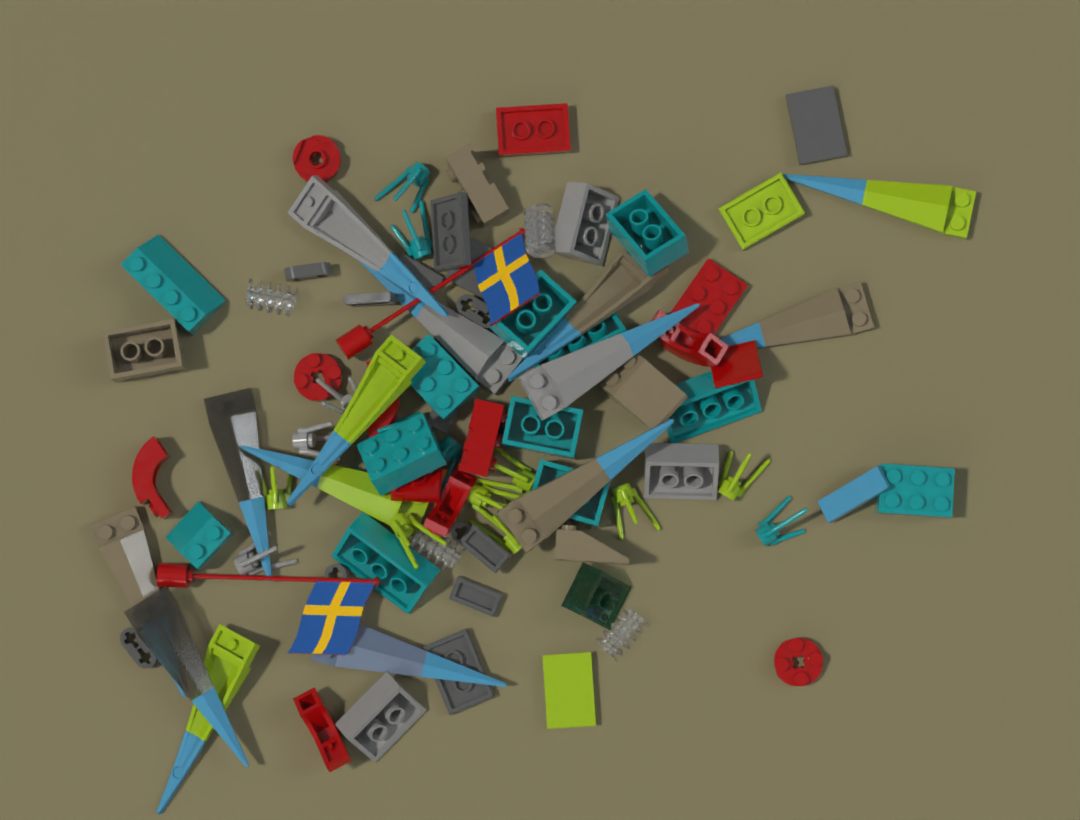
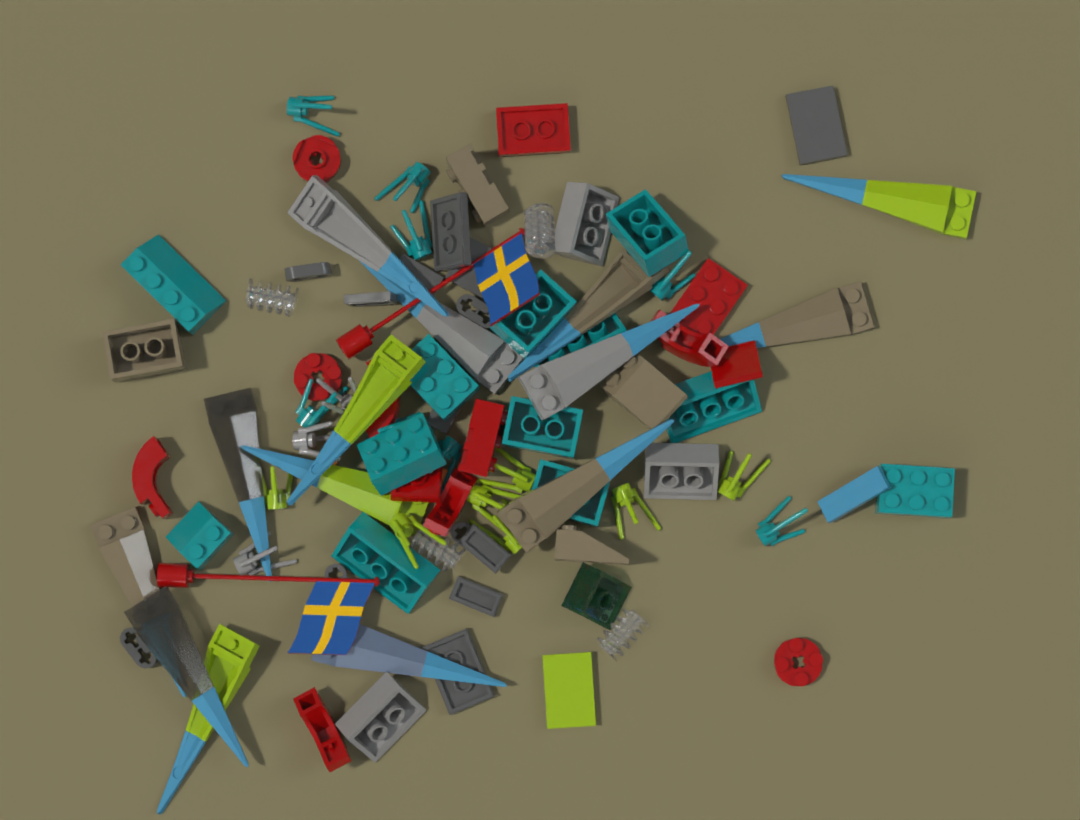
(300, 106): none -> teal plant
(311, 416): none -> teal plant
(662, 287): none -> teal plant
(761, 211): lime tile -> none

